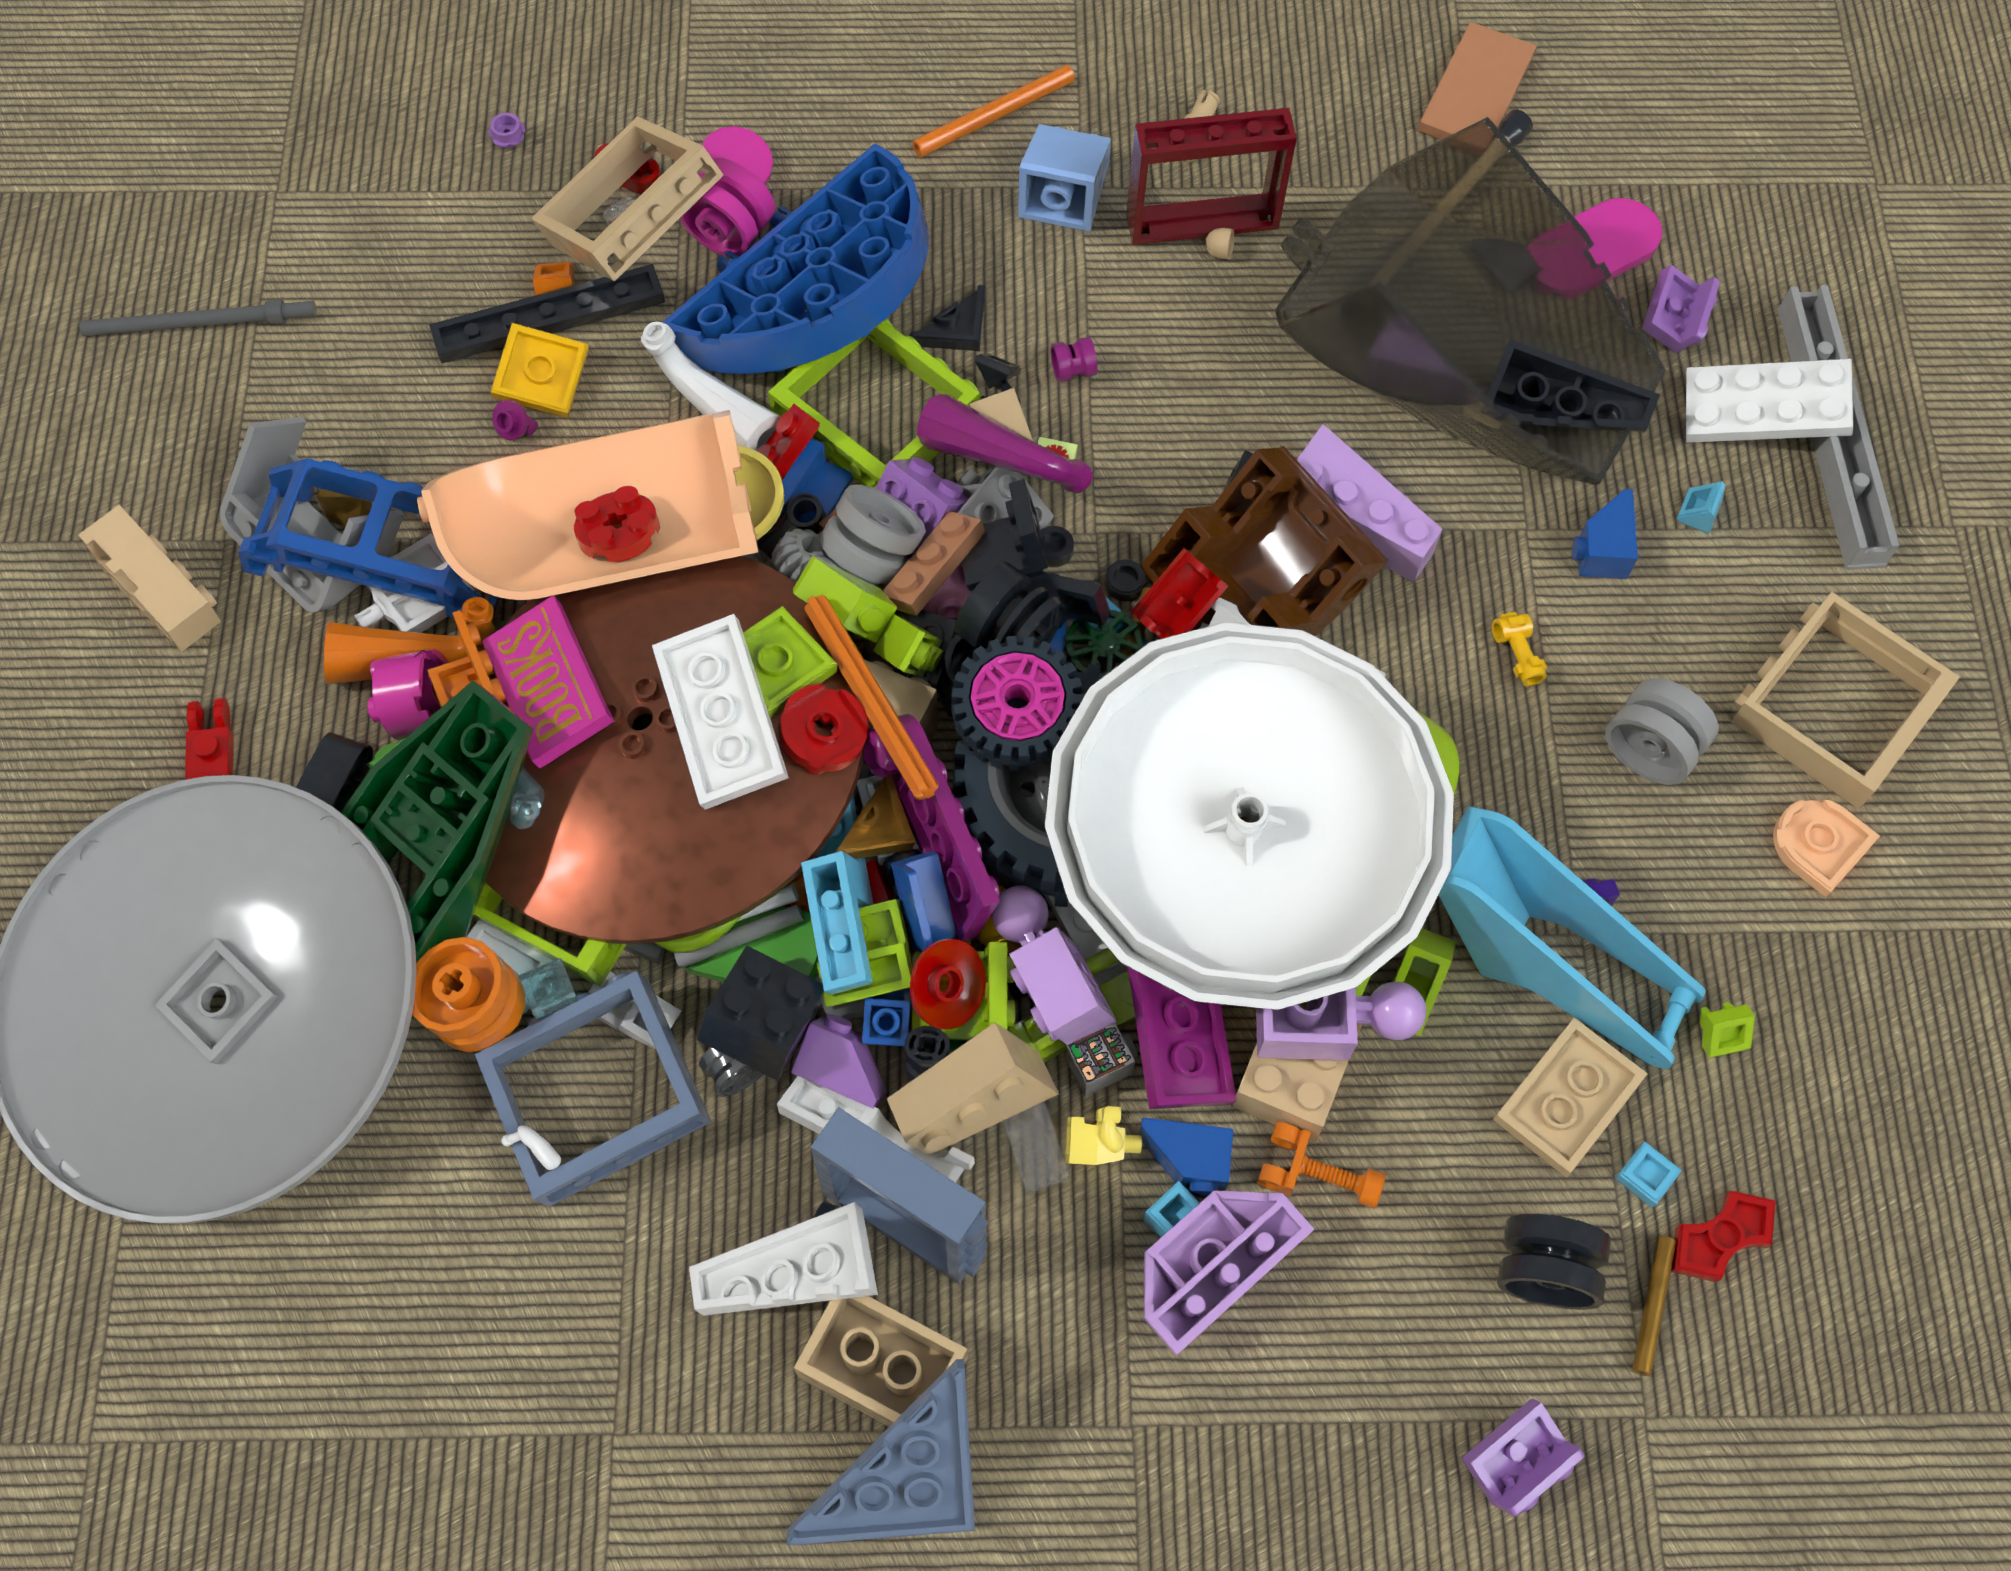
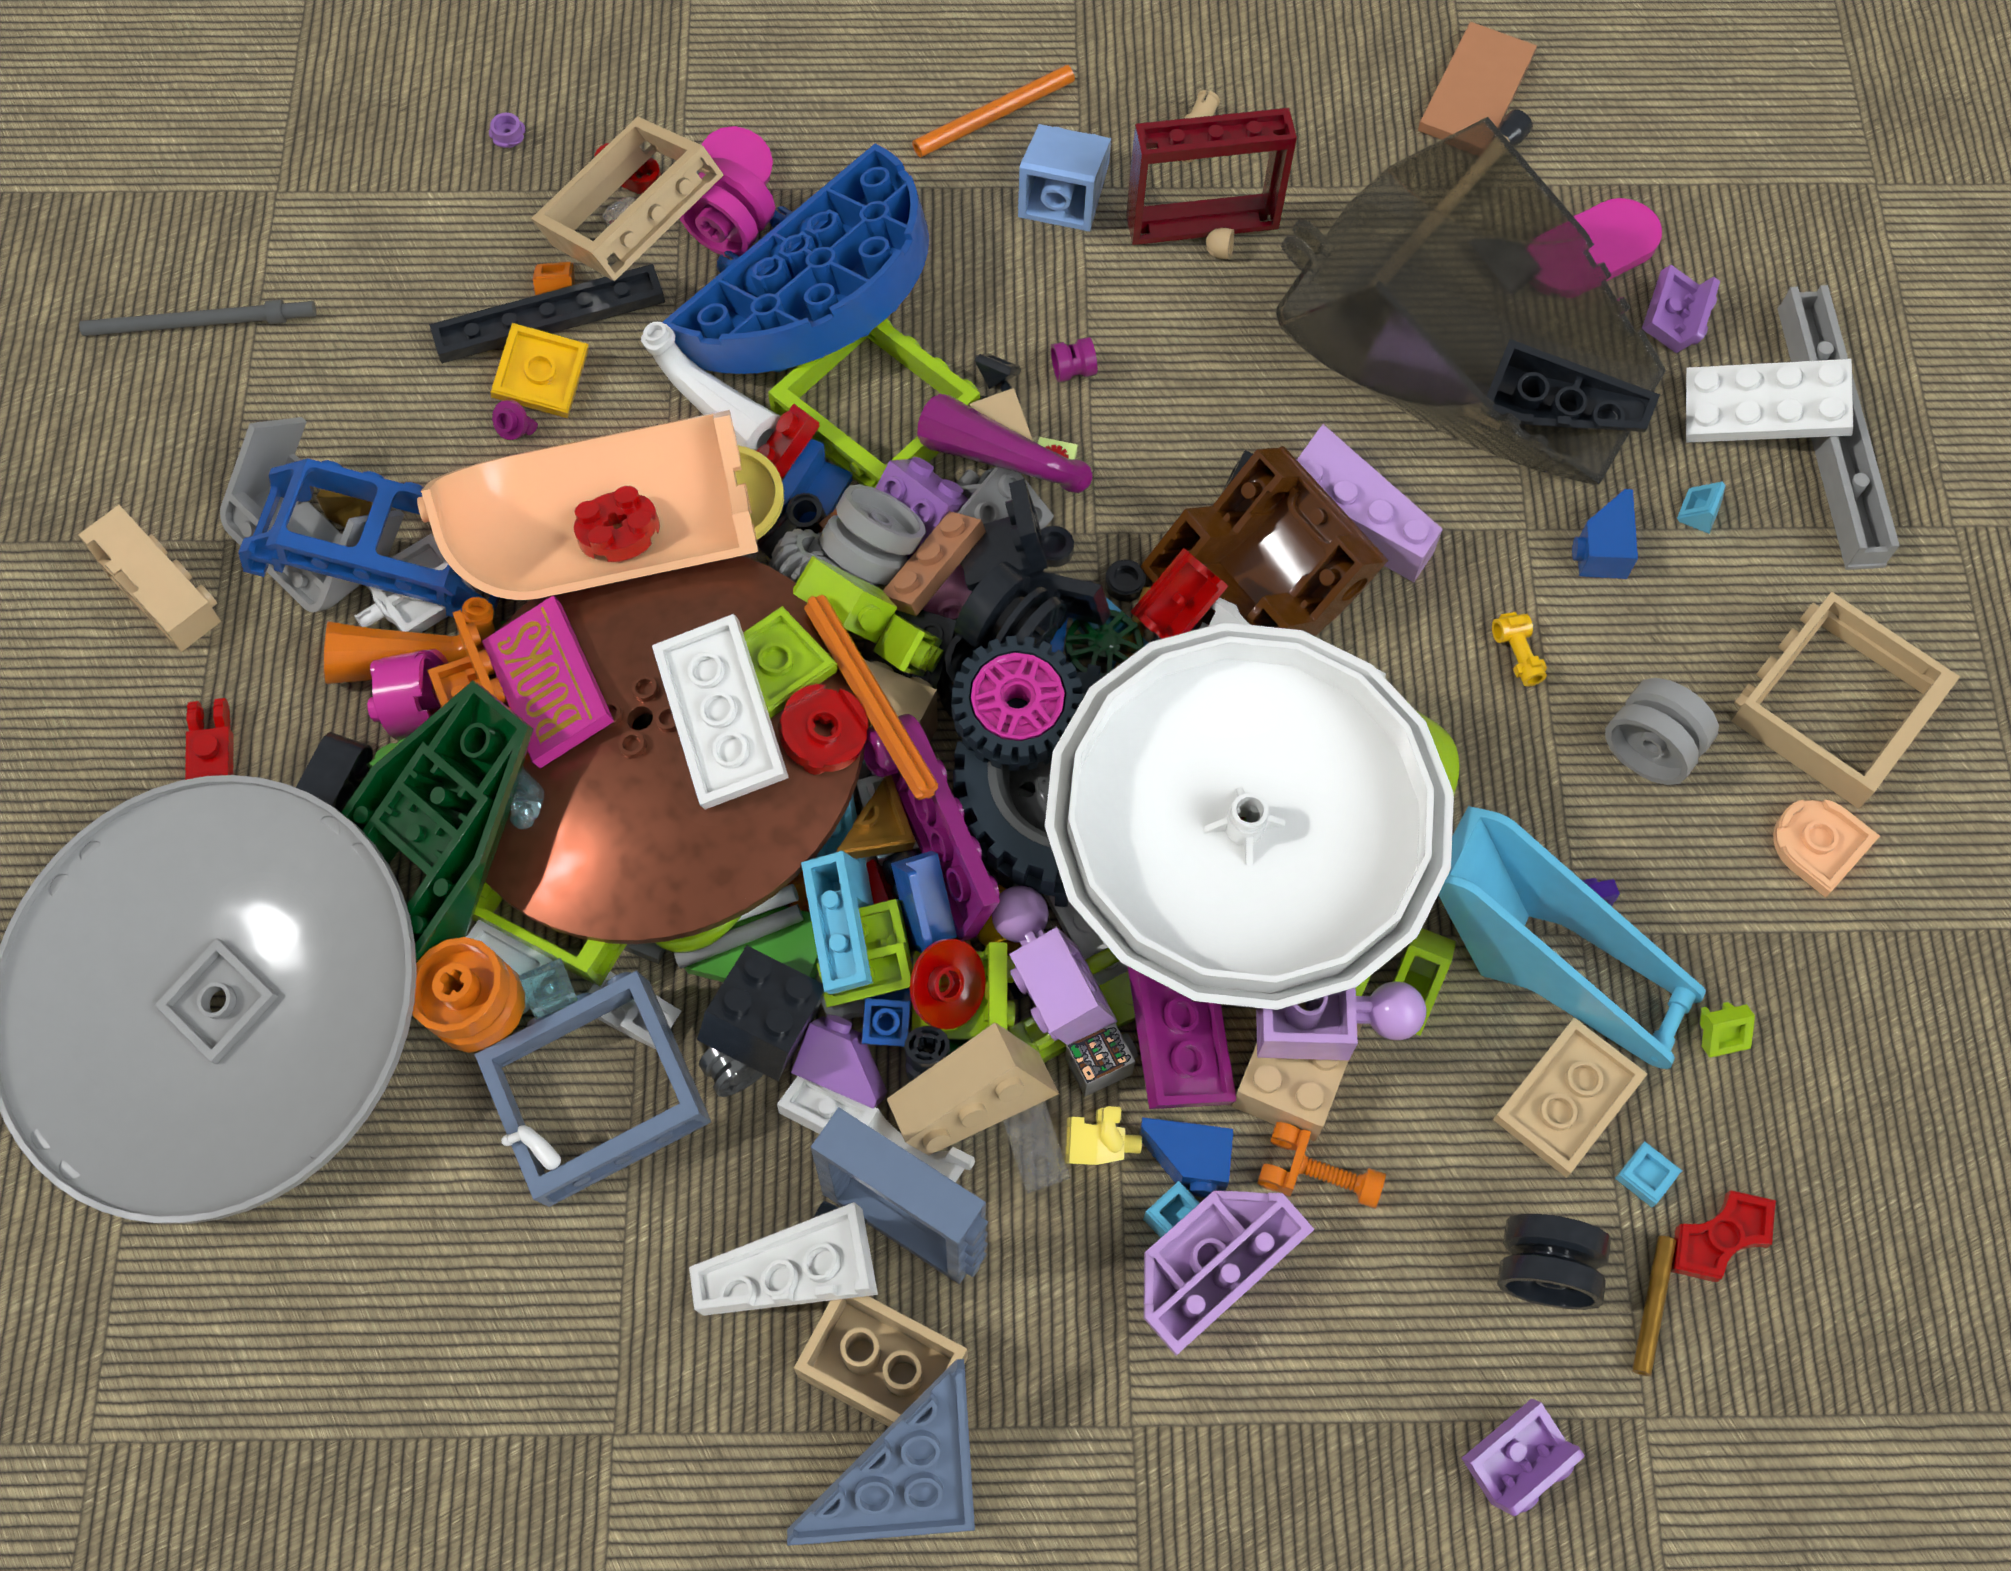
(956, 326): black tile -> none

